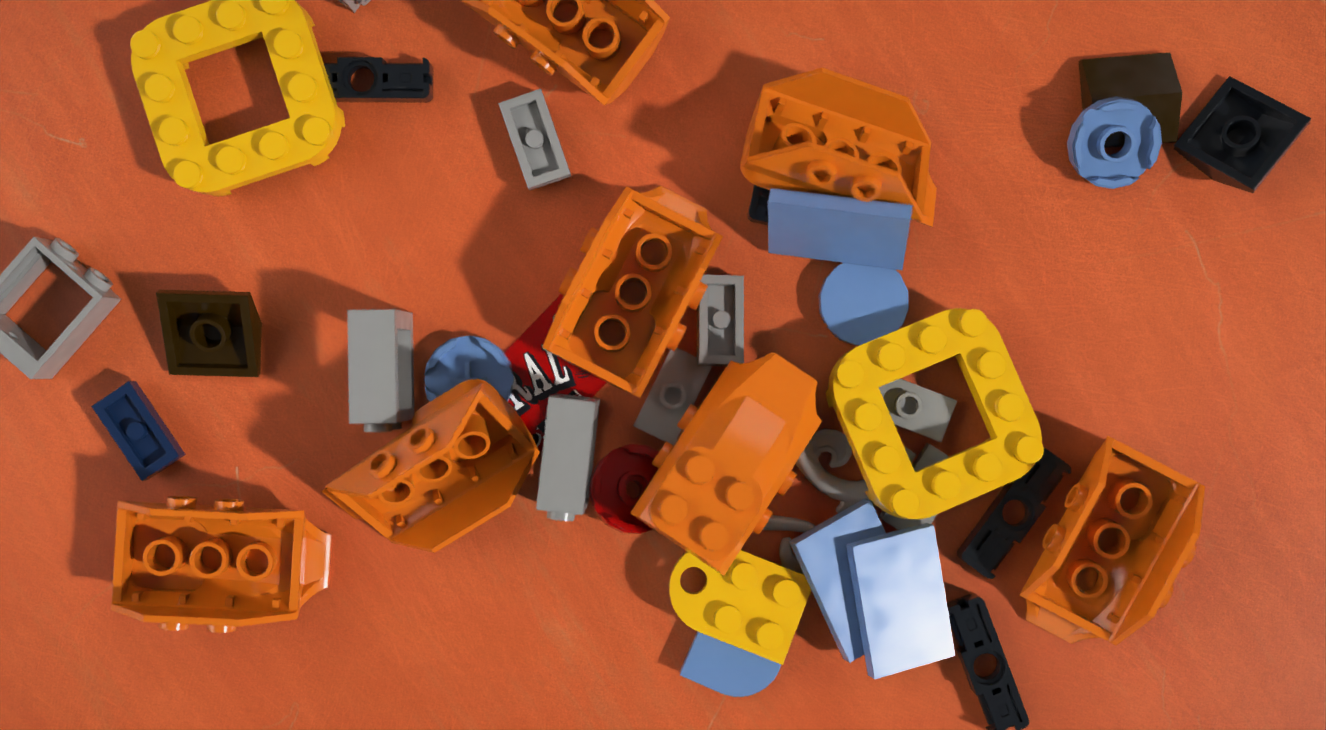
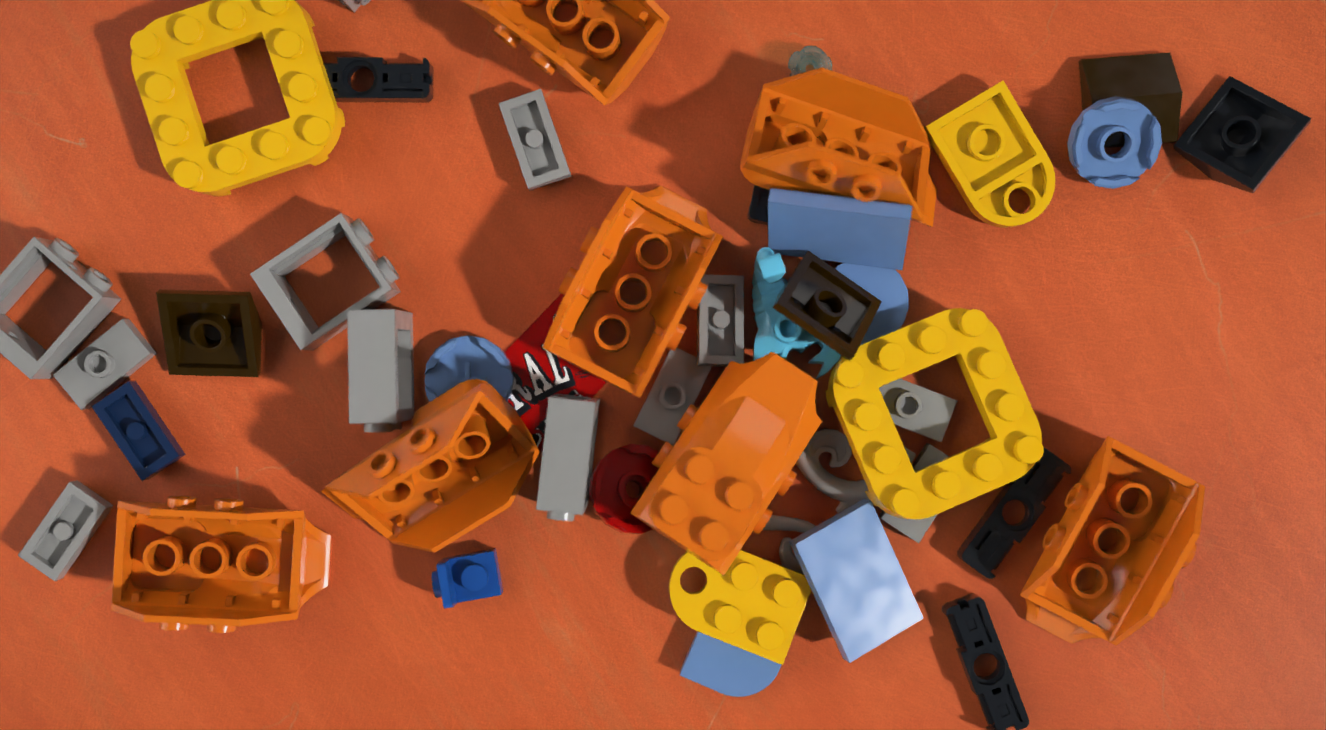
(65, 530): none -> light grey plate
(104, 364): none -> light grey plate
(286, 303): none -> light grey window
(467, 577): none -> blue bracket
(775, 330): none -> medium azure animal
(808, 56): none -> clear light blue plate
(827, 305): none -> dark brown slope
(900, 600): tile -> none
(991, 153): none -> yellow plate

